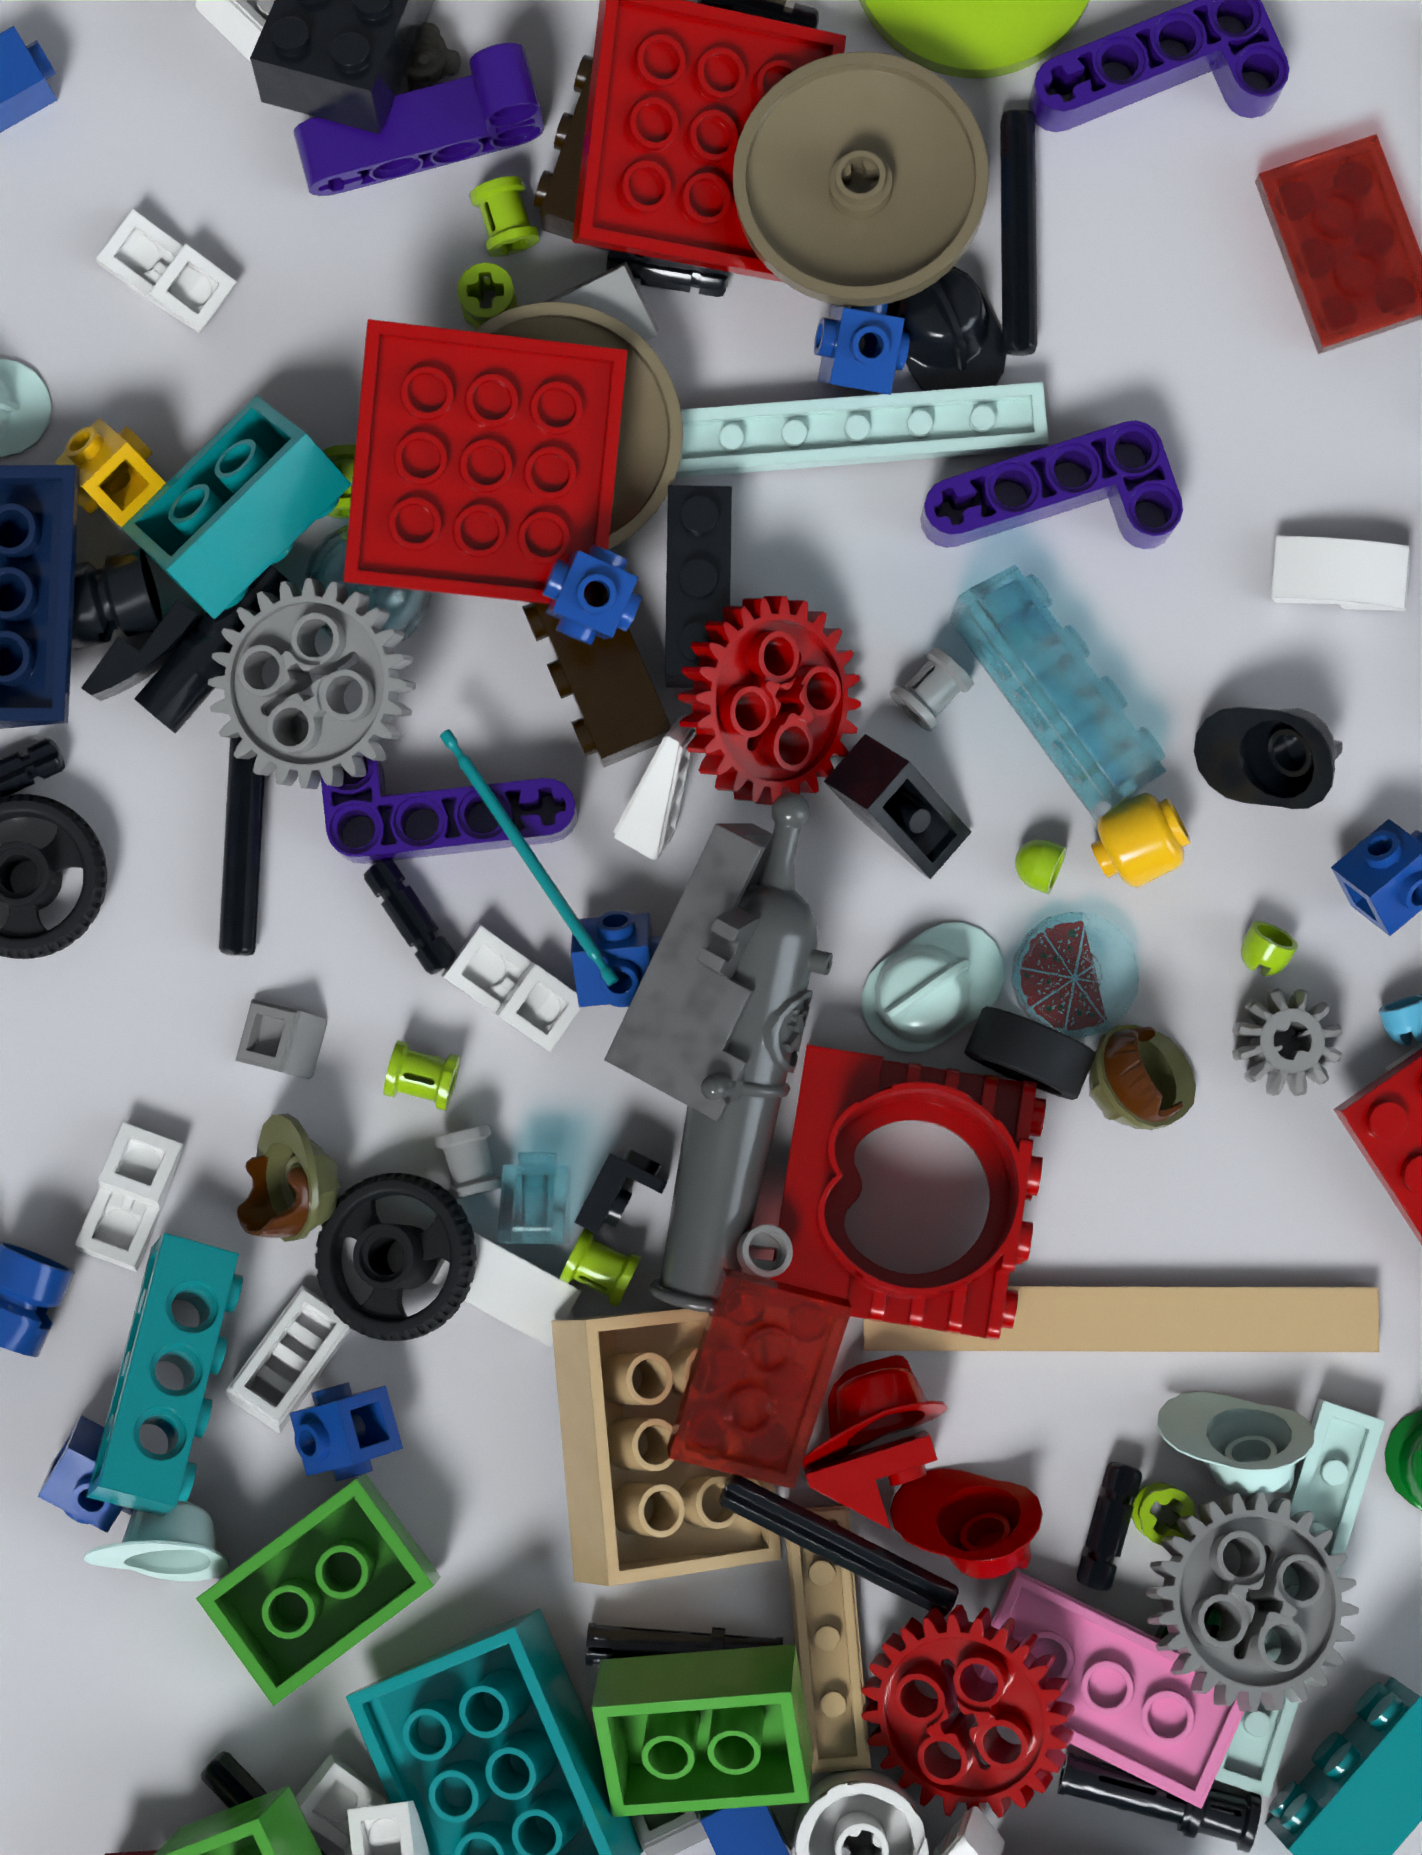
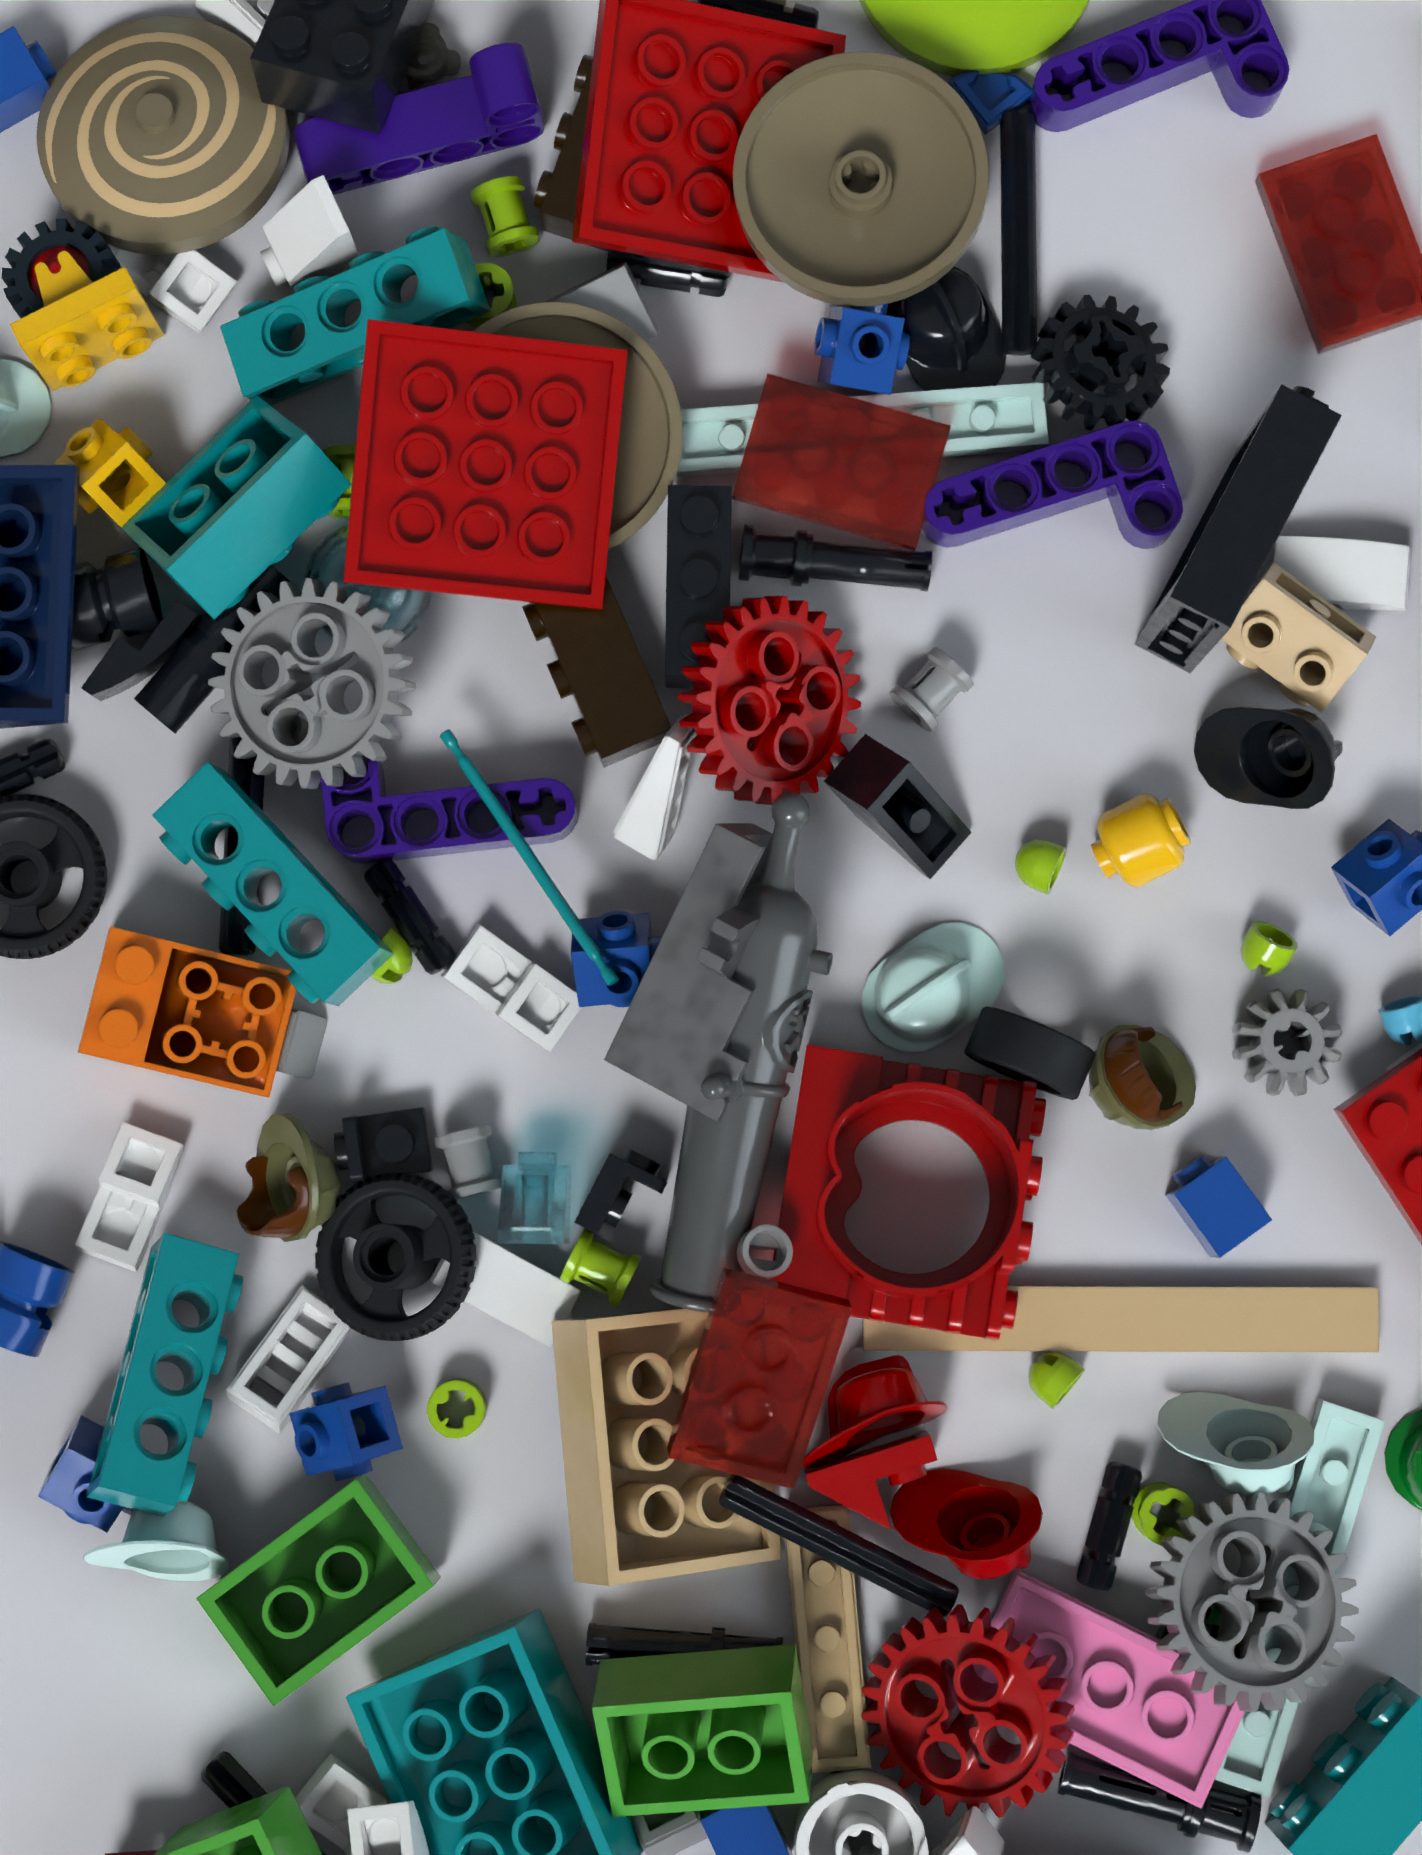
(75, 304): none -> yellow plate
(161, 136): none -> dark tan dish
(188, 1012): none -> orange slope
(260, 338): none -> teal brick
(308, 237): none -> white slope
(349, 947): none -> teal brick
(384, 1144): none -> black bracket
(398, 963): none -> lime hinge
(421, 1075): lime bush -> none
(471, 1421): none -> lime bush
(567, 602): blue brick -> none
(802, 558): none -> black pin
(840, 462): none -> clear red plate
(991, 95): none -> blue tile
(1053, 1377): none -> lime hinge
(1056, 690): clear light blue slope -> none
(1075, 974): clear light blue tile -> none
(1100, 362): none -> black gear
(1216, 1204): none -> blue brick
(1239, 528): none -> black window
(1297, 639): none -> tan brick

